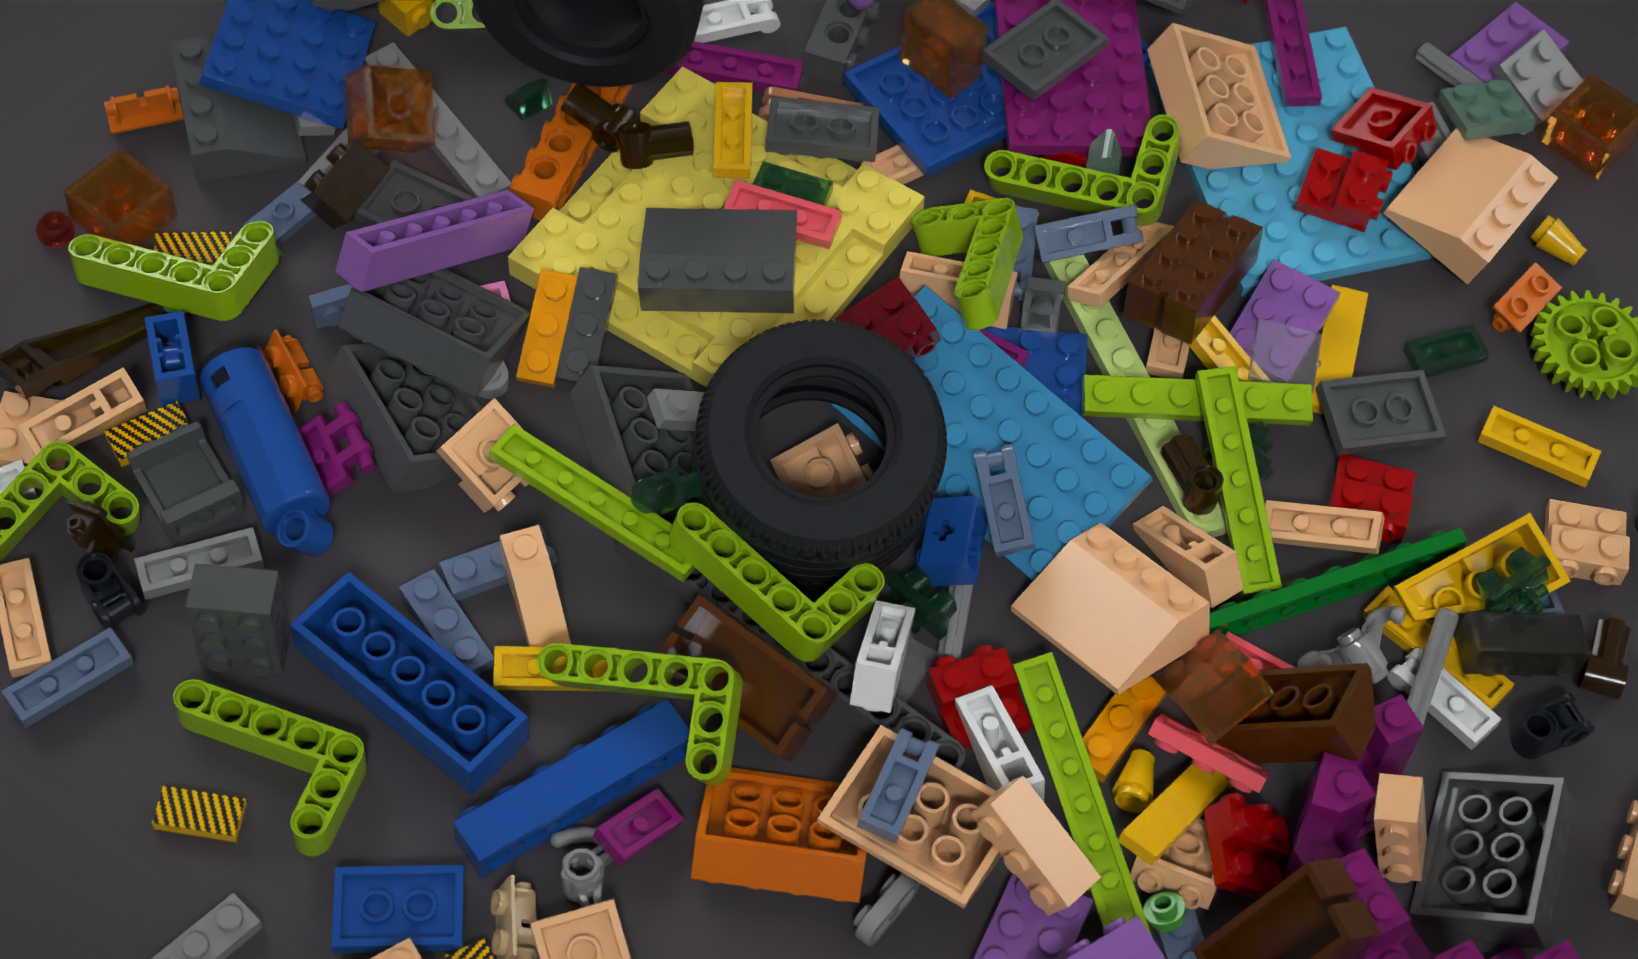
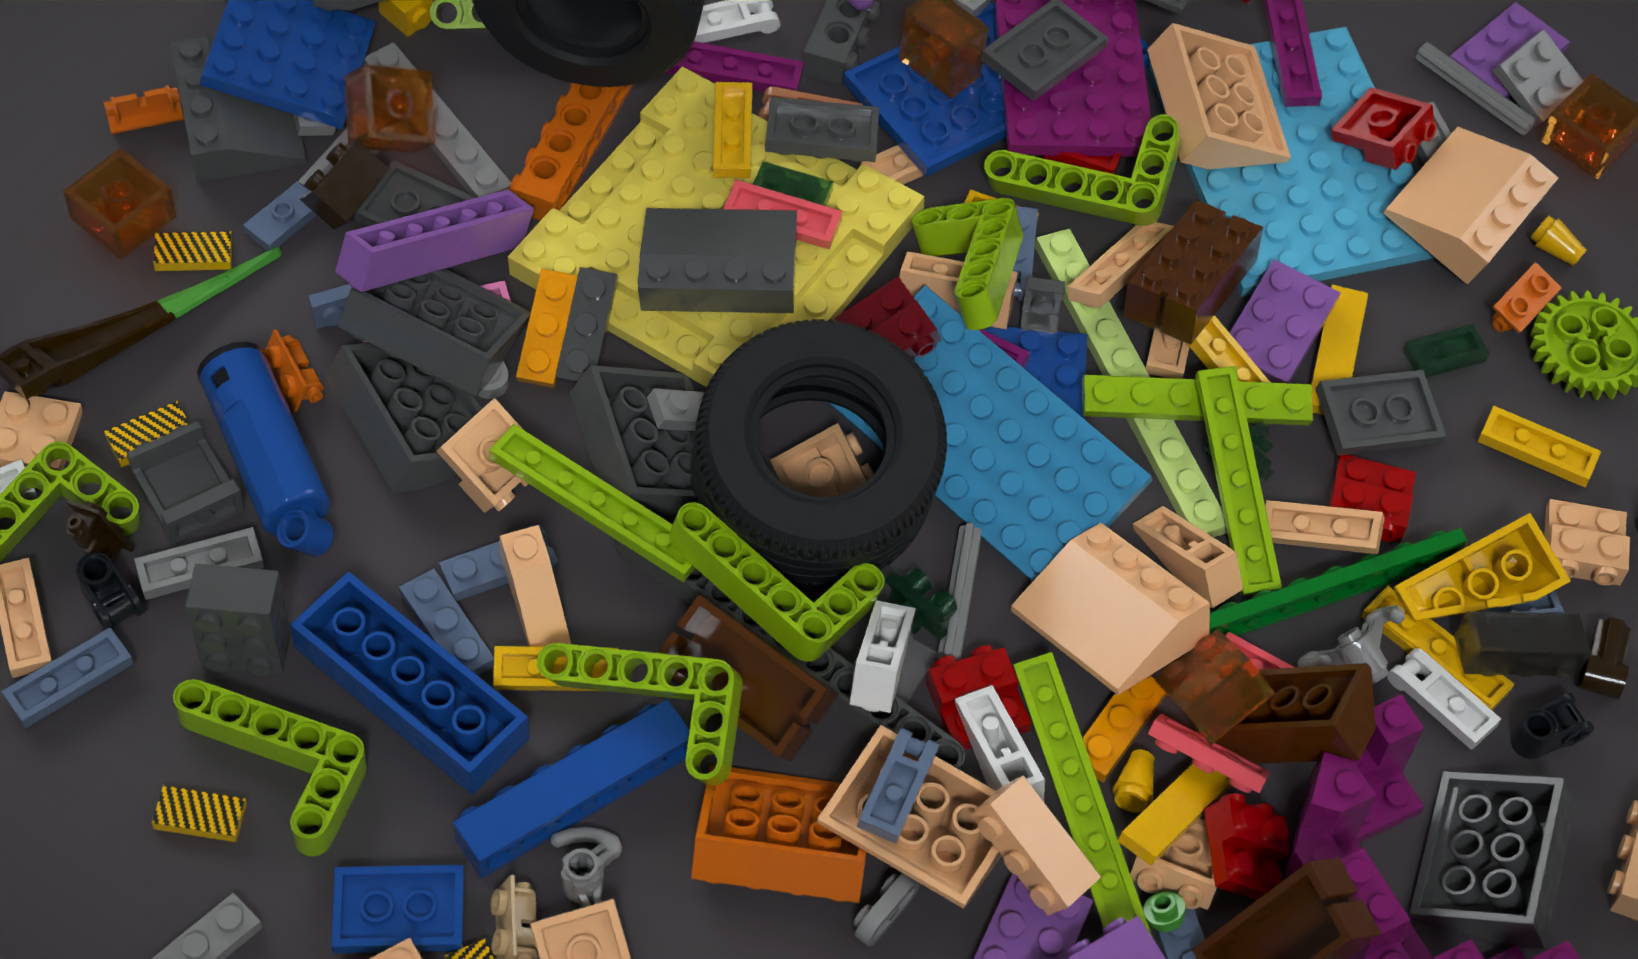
(57, 222): clear red plate -> none
(86, 413): light nougat slope -> none
(172, 358): blue brick -> none
(176, 282): lime beam -> none
(329, 459): magenta plate -> none
(529, 99): clear green slope -> none
(598, 116): dark brown piece -> none
(638, 827): magenta plate -> none
(644, 143): dark brown piece -> none
(665, 491): clear green hips -> none
(953, 541): blue brick -> none
(1004, 502): sand blue plate -> none
(1087, 234): sand blue plate -> none
(1105, 153): sand green slope -> none
(1197, 479): dark brown piece -> none
(1284, 354): clear piece -> none
(1344, 188): red plate -> none
(1400, 827): light nougat brick -> none
(1432, 662): light grey axle -> none
(1486, 109): sand green plate -> none
(1520, 590): clear green hips -> none

